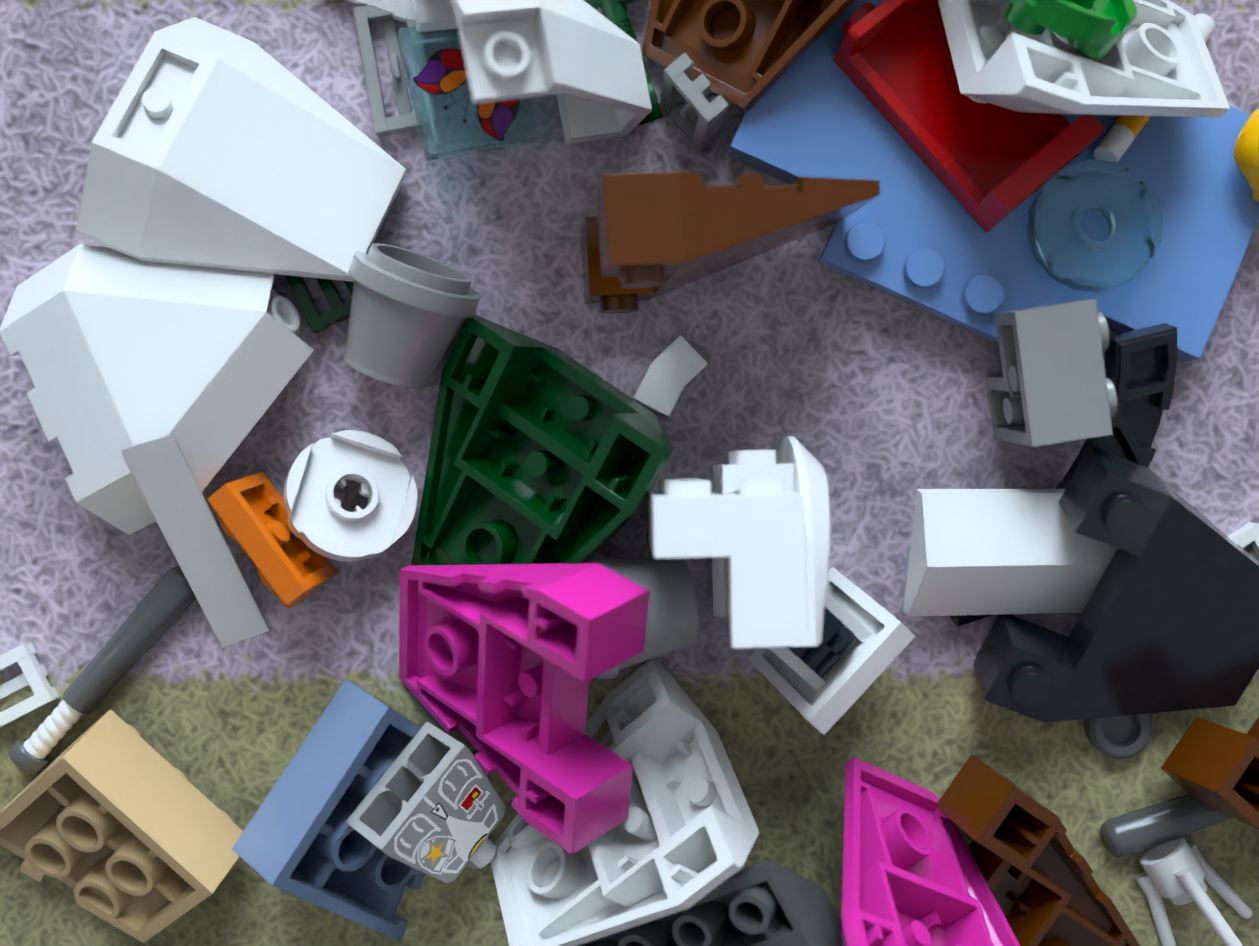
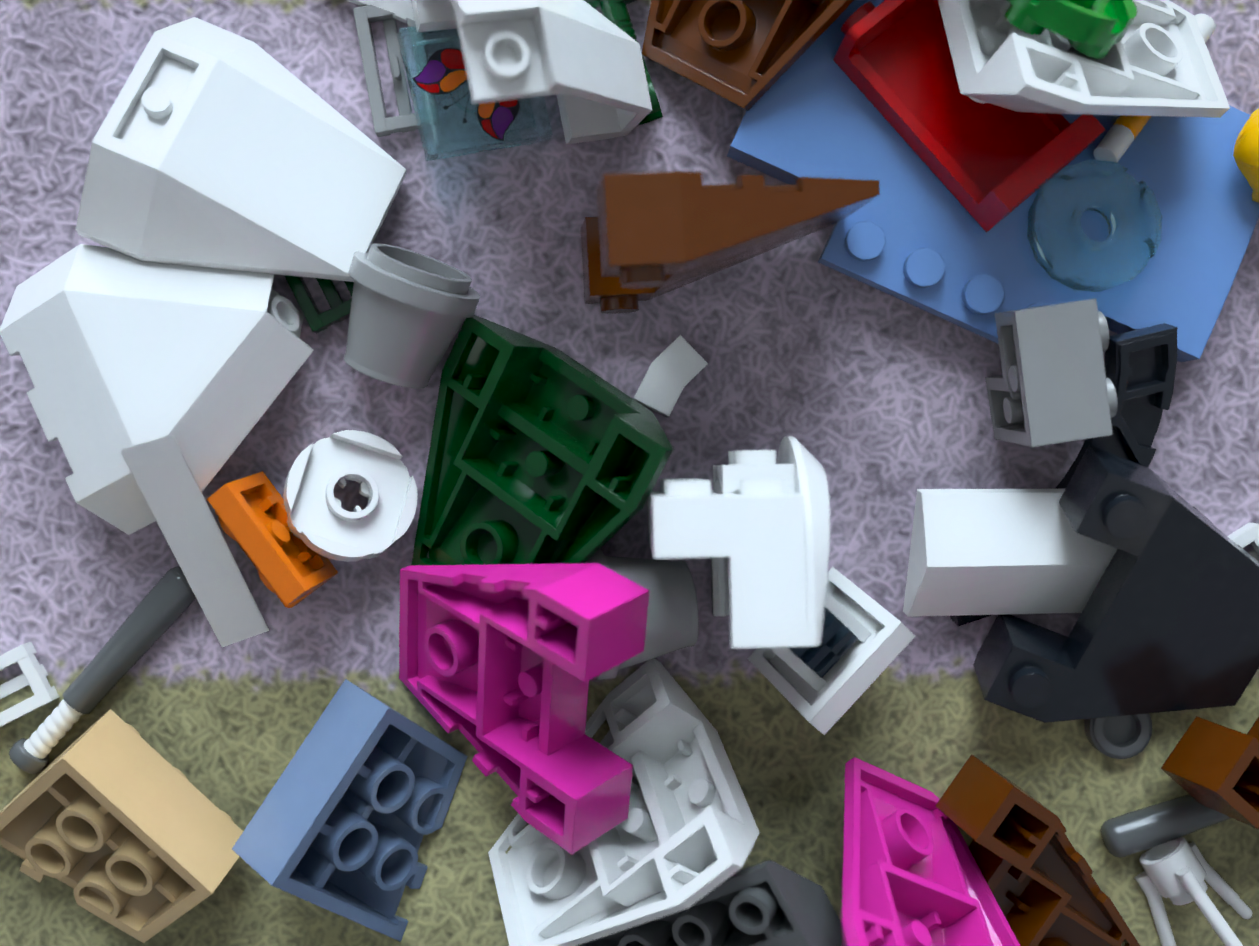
(432, 808): light grey torso -> none
(708, 116): light grey tile -> none

